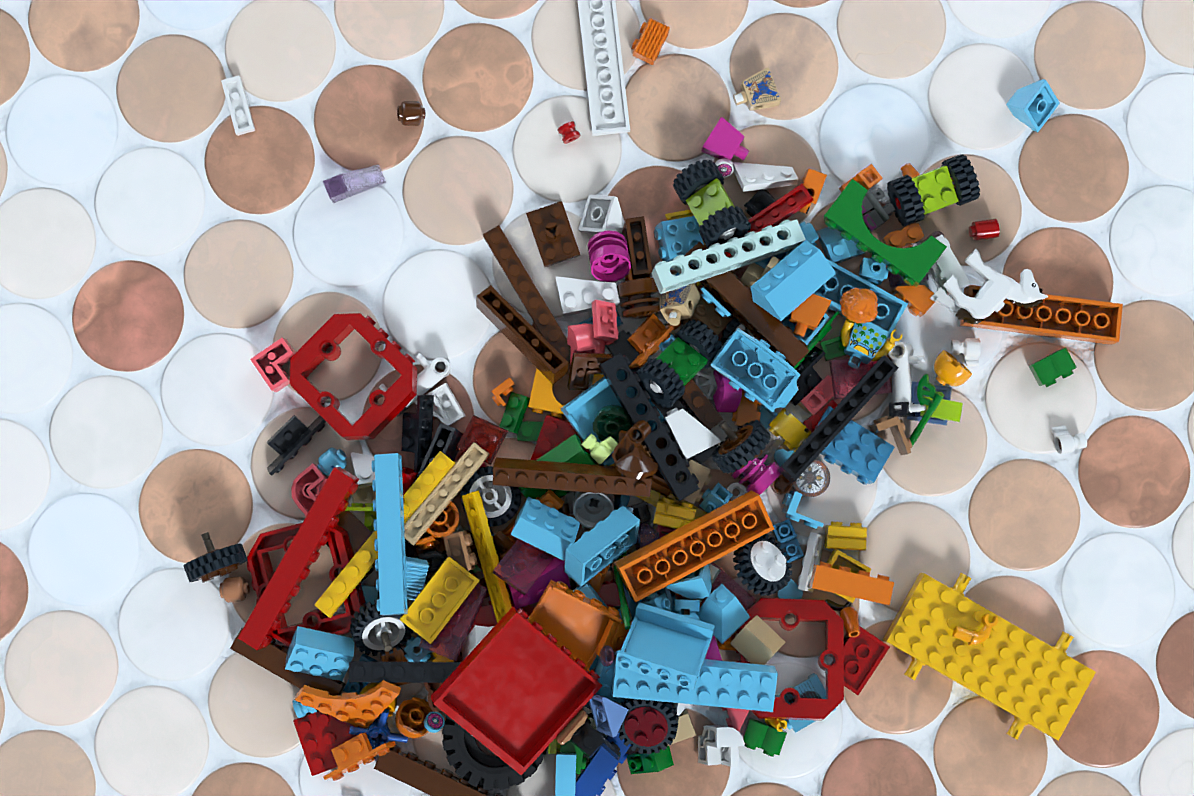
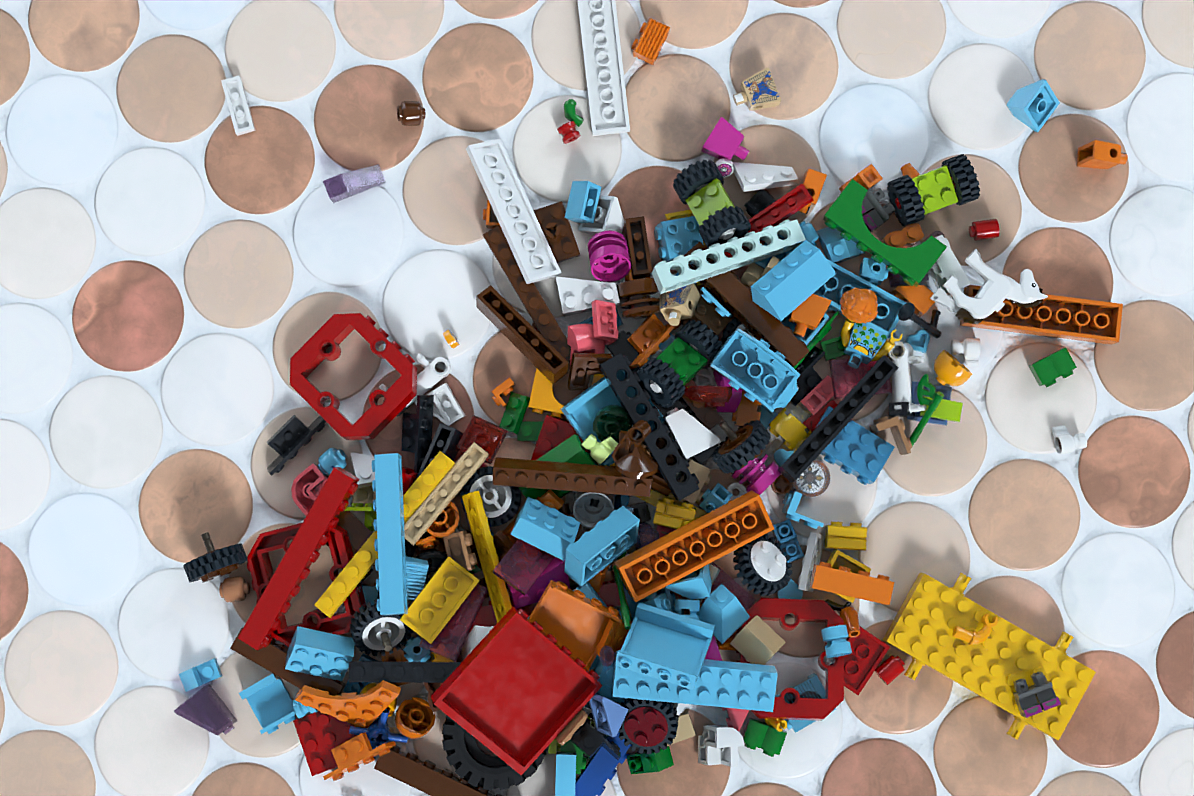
(200, 675): none -> medium azure slope
(207, 711): none -> clear purple slope
(270, 363): coral brick -> none
(270, 703): none -> medium azure panel
(434, 722): tile -> none
(450, 338): none -> light orange tile
(487, 216): none -> orange bracket
(513, 211): none -> white plate
(570, 113): none -> green arm
(583, 202): none -> medium azure brick
(710, 395): none -> clear red slope
(836, 641): none -> medium azure wheel
(890, 669): none -> red brick
(907, 312): none -> black piece
(919, 340): none -> medium azure tile
(1035, 698): none -> dark grey hips
(1100, 155): none -> orange torso

